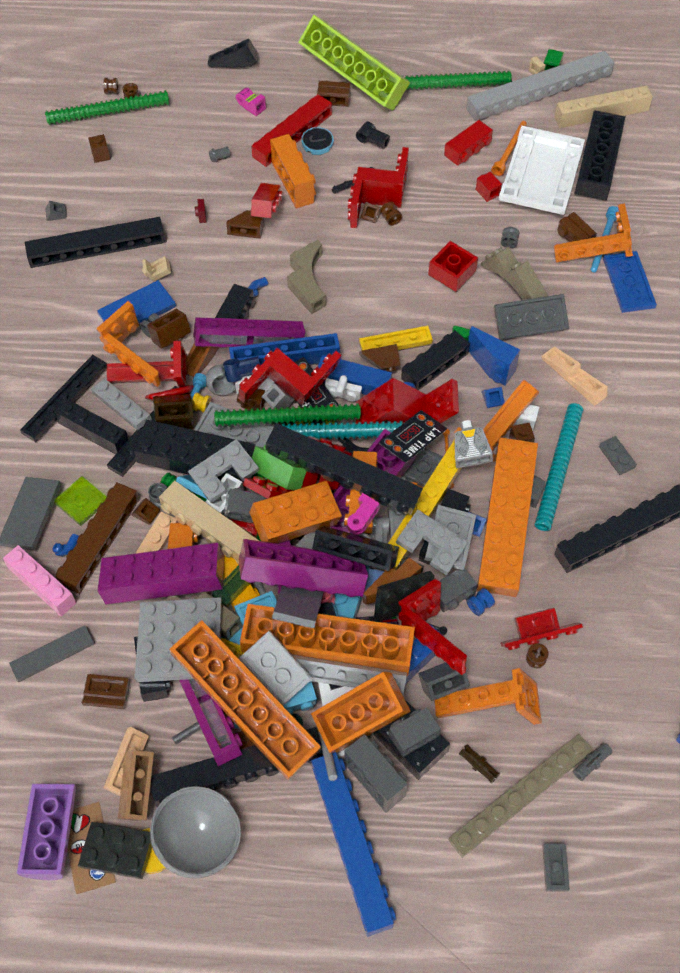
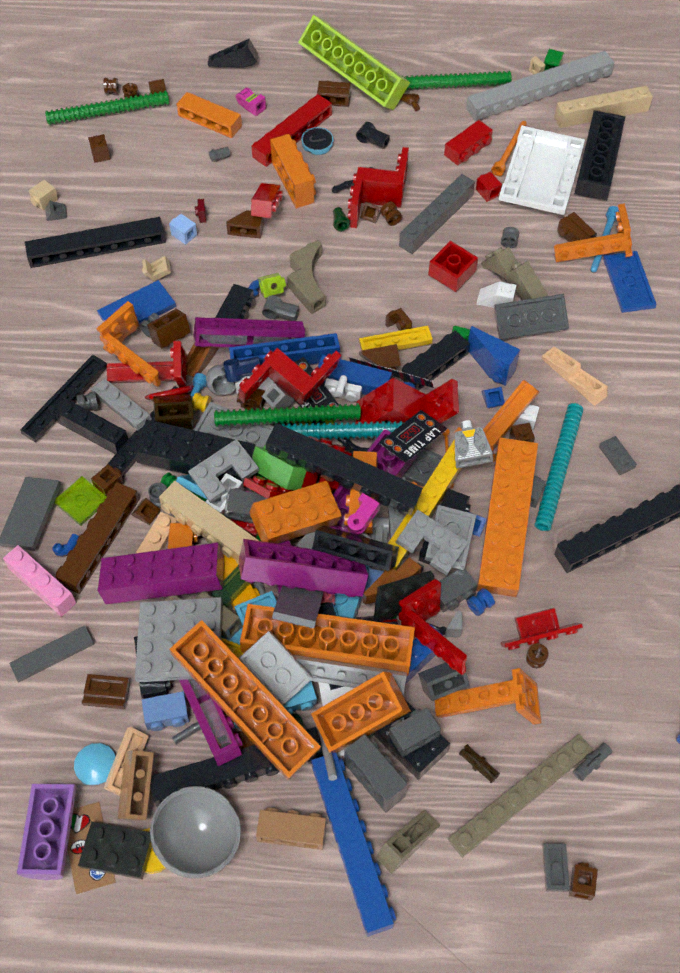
(42, 194): none -> tan brick
(88, 401): none -> dark grey wheel
(94, 763): none -> medium azure dish
(106, 479): none -> reddish brown brick
(156, 86): none -> reddish brown slope
(165, 711): none -> medium blue brick
(183, 229): none -> light blue brick
(209, 115): none -> orange brick
(266, 281): none -> lime brick
(276, 308): none -> dark grey piece
(291, 829): none -> medium nougat brick
(340, 220): none -> dark green cone
(399, 318): none -> reddish brown bracket
(401, 375): none -> black sticker
(407, 841): none -> dark tan slope
(411, 99): none -> reddish brown animal
(436, 214): none -> dark grey brick
(455, 627): none -> light grey slope
(496, 294): none -> white slope
(589, 874): none -> reddish brown brick

